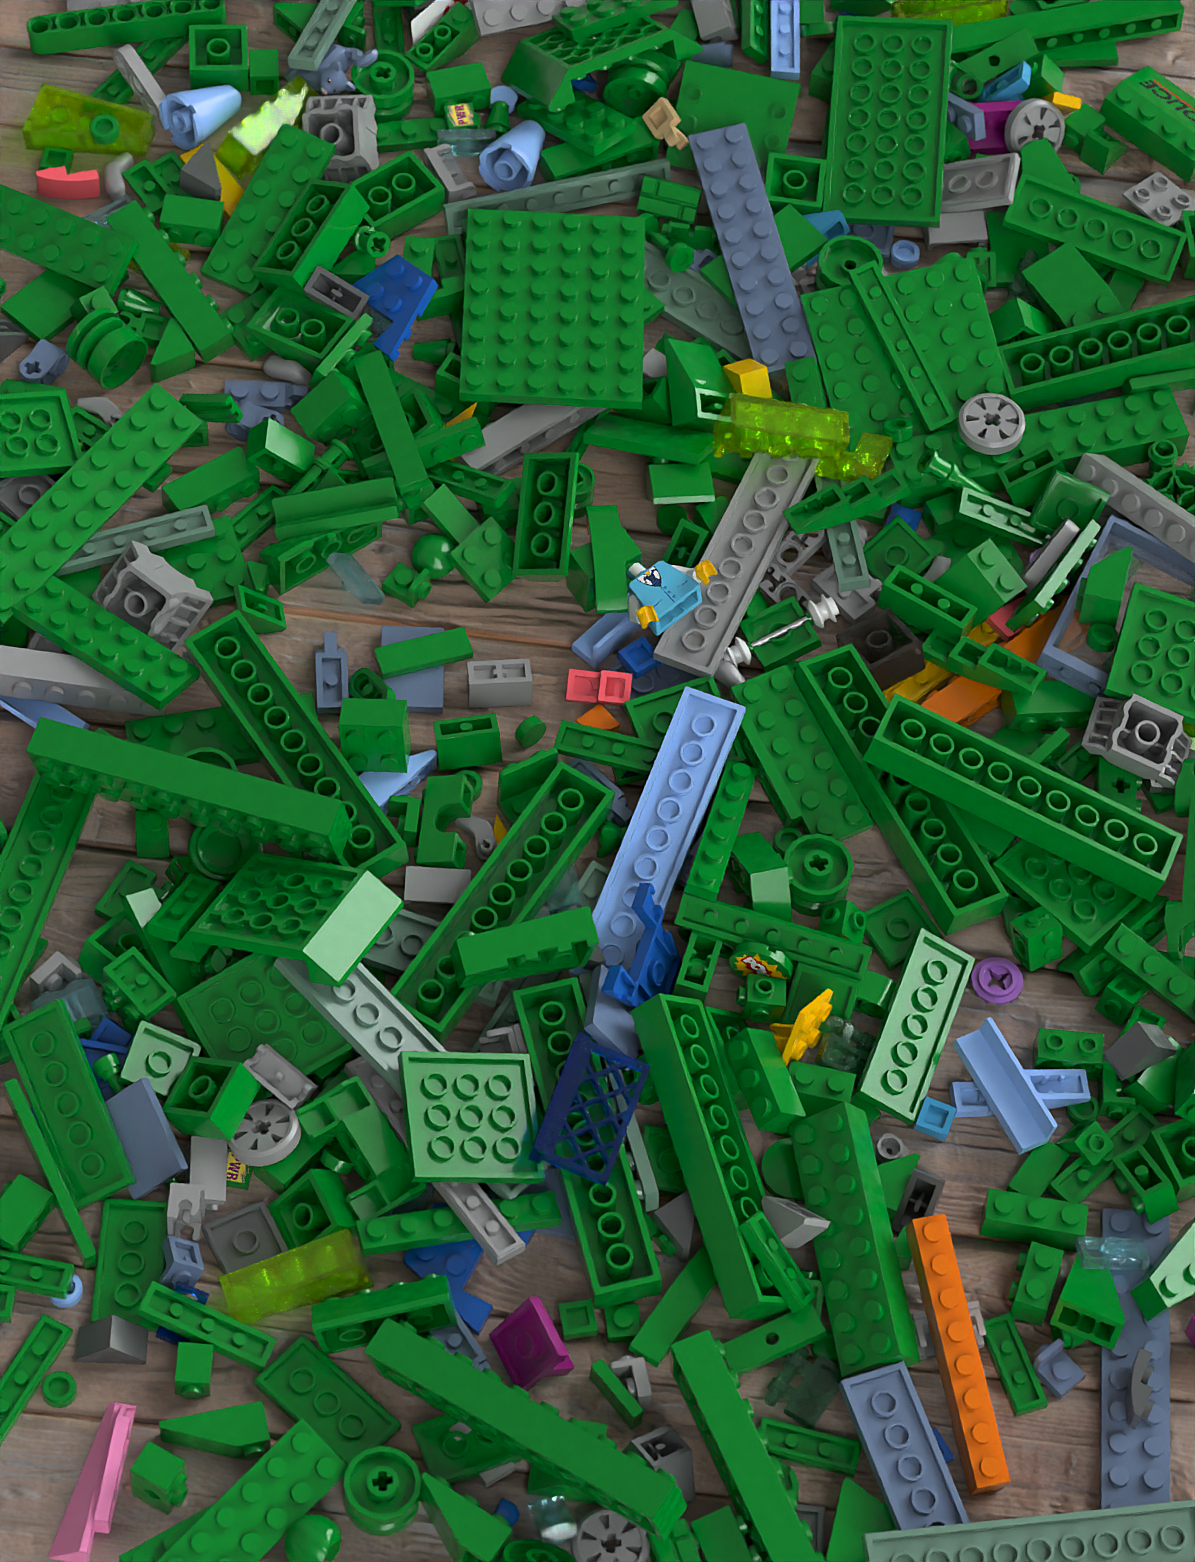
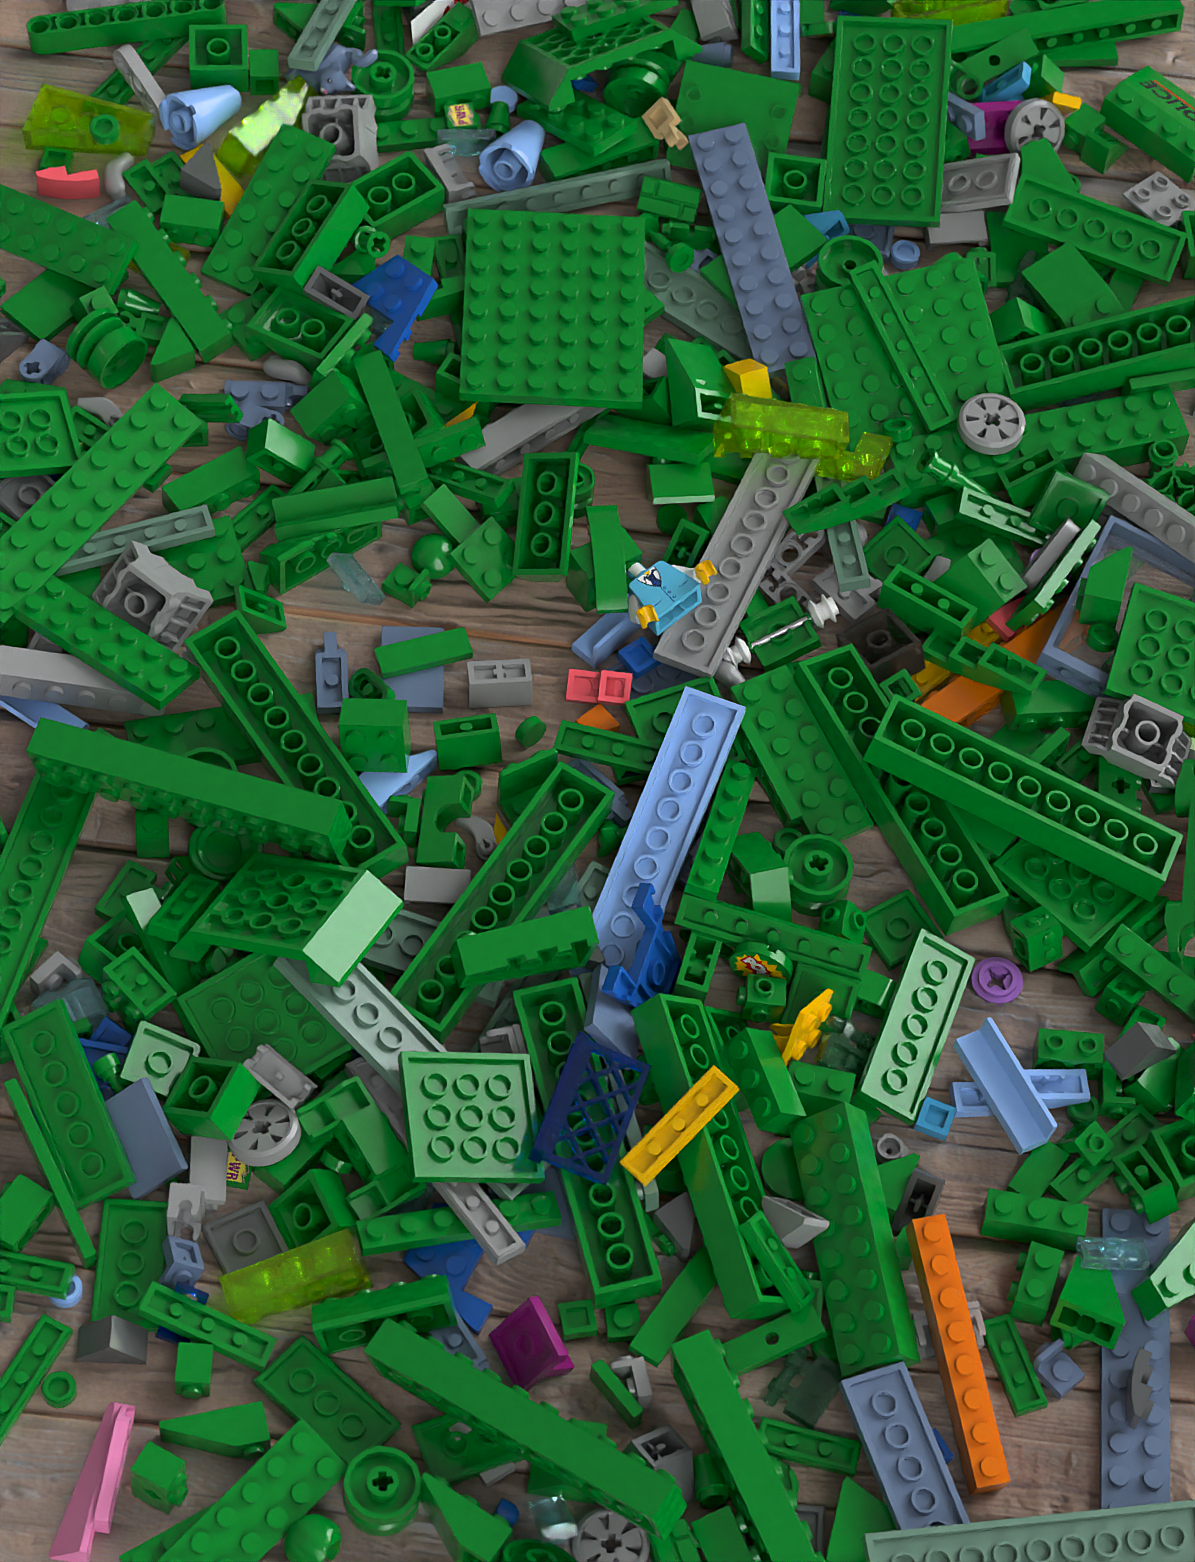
(679, 1125): none -> yellow tile
(708, 1482): none -> green cone
(901, 684): none -> green brick

